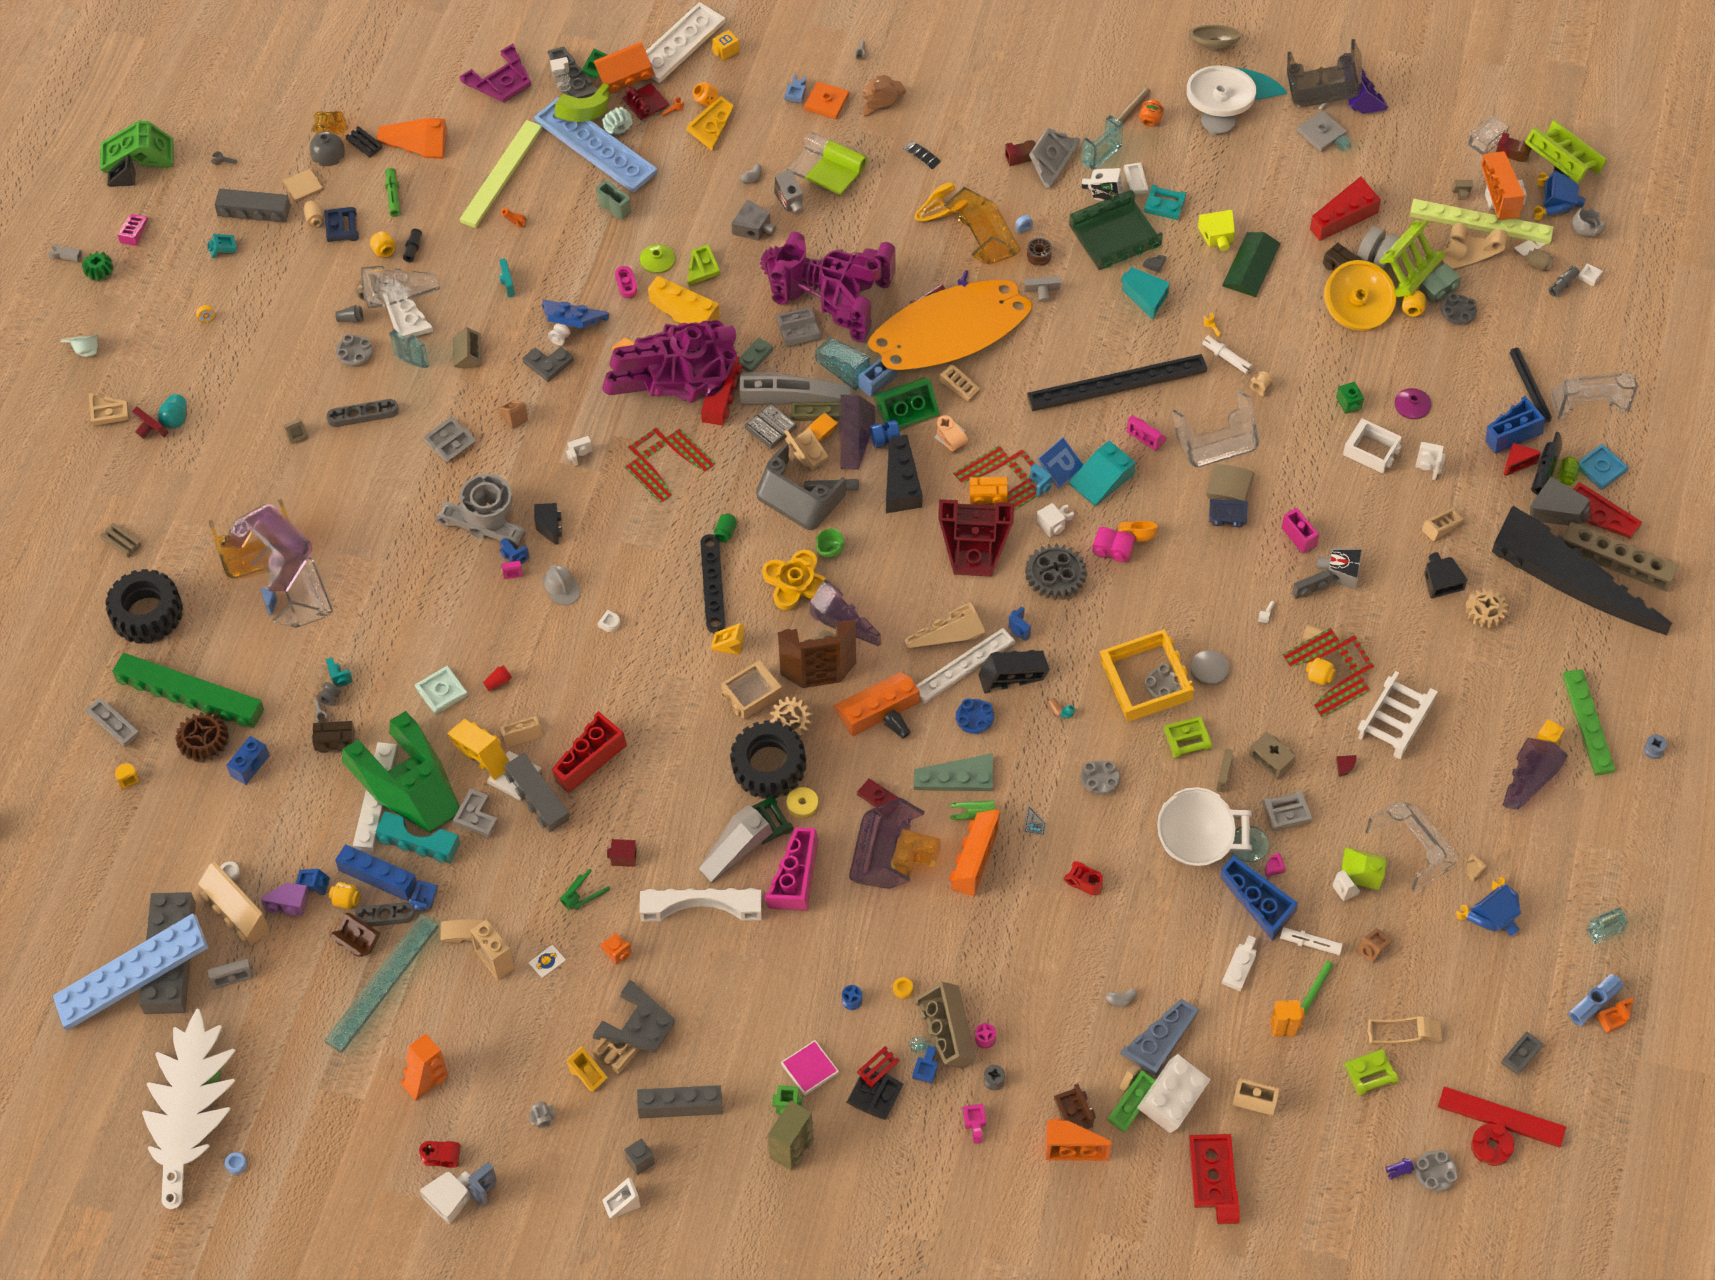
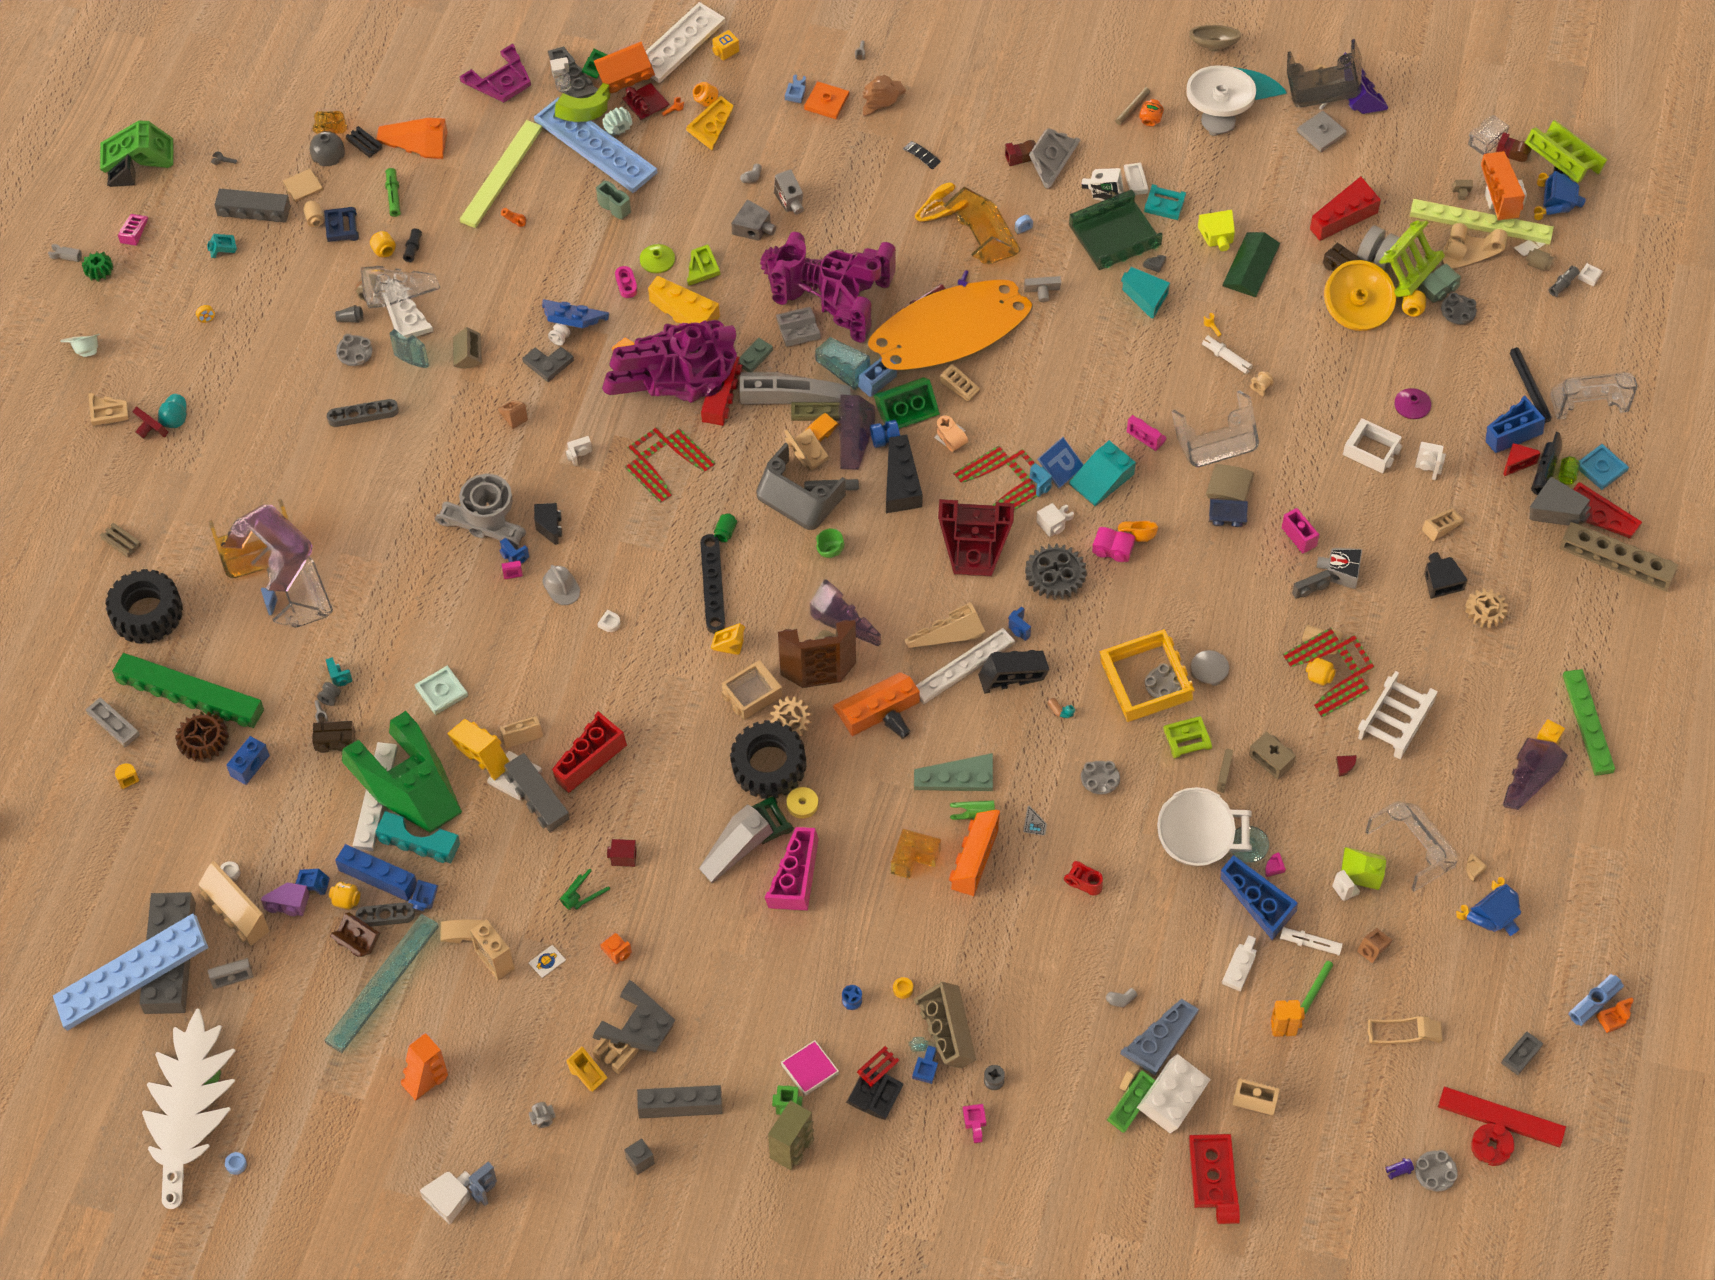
(295, 430): dark tan tile -> none
(442, 1153): red piece -> none
(449, 439): light grey slope -> none
(471, 815): light grey plate -> none
(497, 678): red cone -> none
(505, 277): teal plate -> none
(622, 1199): white slope -> none
(660, 904): white arch -> none
(770, 426): tile -> none
(793, 578): yellow plant -> none
(828, 163): lime door -> none
(875, 794): dark red plate -> none
(878, 842): windscreen -> none
(974, 715): blue dish -> none
(987, 1031): dark pink wheel -> none
(988, 490): light orange brick -> none
(1039, 251): reddish brown wheel -> none
(1074, 1107): reddish brown bracket -> none
(1074, 1143): orange slope -> none
(1106, 145): clear light blue panel -> none
(1116, 382): black plate -> none
(1264, 615): white hand -> none
(1288, 815): light grey plate -> none
(1343, 142): clear light blue plate -> none
(1350, 397): green brick -> none
(1369, 1066): lime plate -> none
(1537, 551): black wedge -> none
(1588, 222): light grey hair -> none
(1607, 925): clear light blue piece -> none
(1653, 751): sand blue wheel -> none

